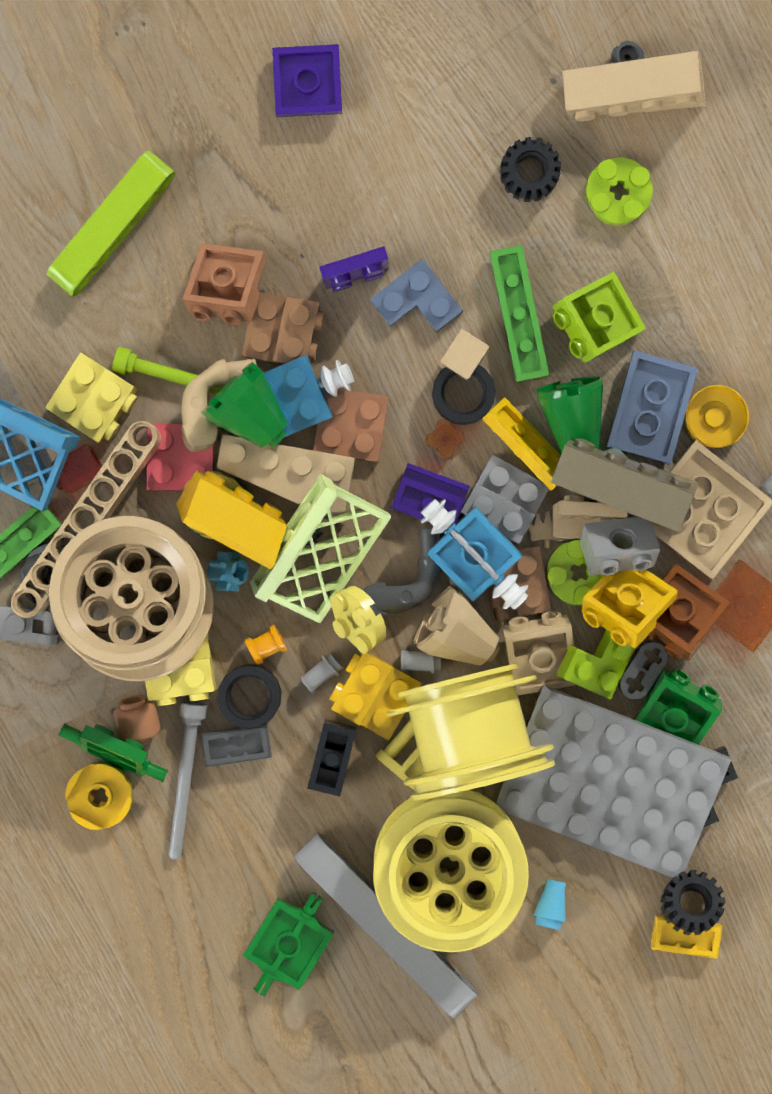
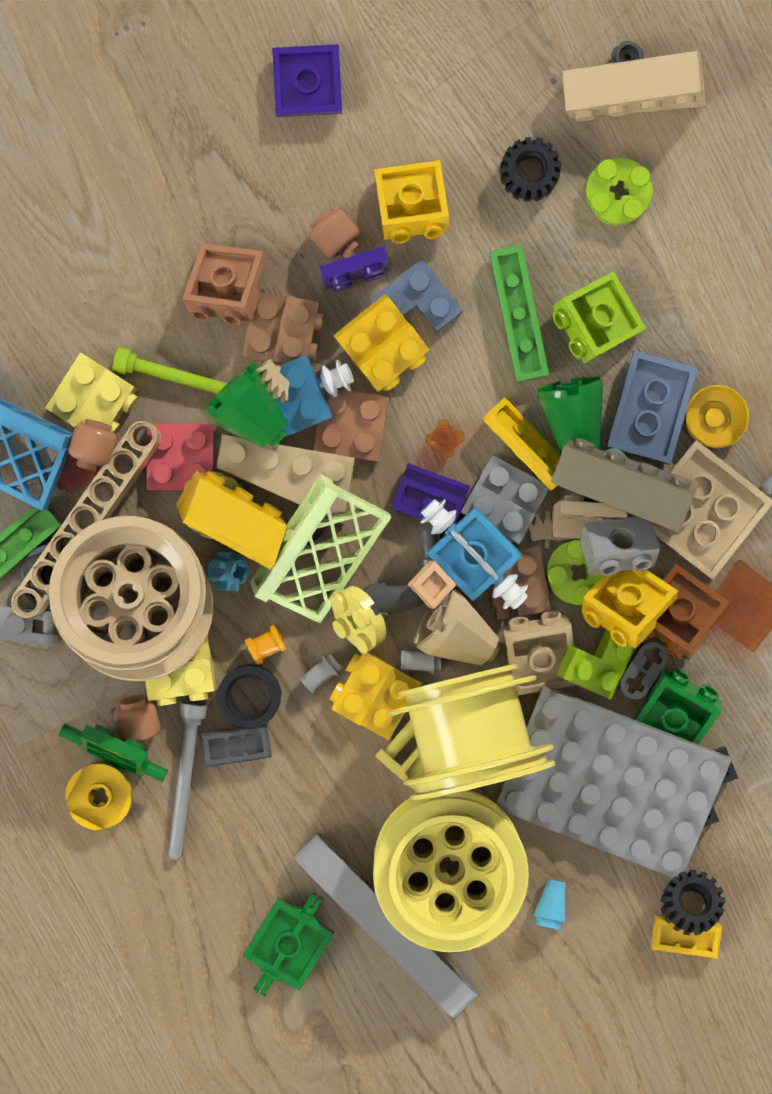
(92, 444): none -> nougat head
(110, 223): lime beam -> none
(197, 430): tan piece -> none
(276, 381): none -> tan piece
(332, 757): black brick -> none
(334, 233): none -> nougat head
(382, 344): none -> yellow plate
(412, 201): none -> yellow plate
(432, 584): none -> light nougat plate
(459, 417): black tyre -> none
(464, 354): tan panel -> none

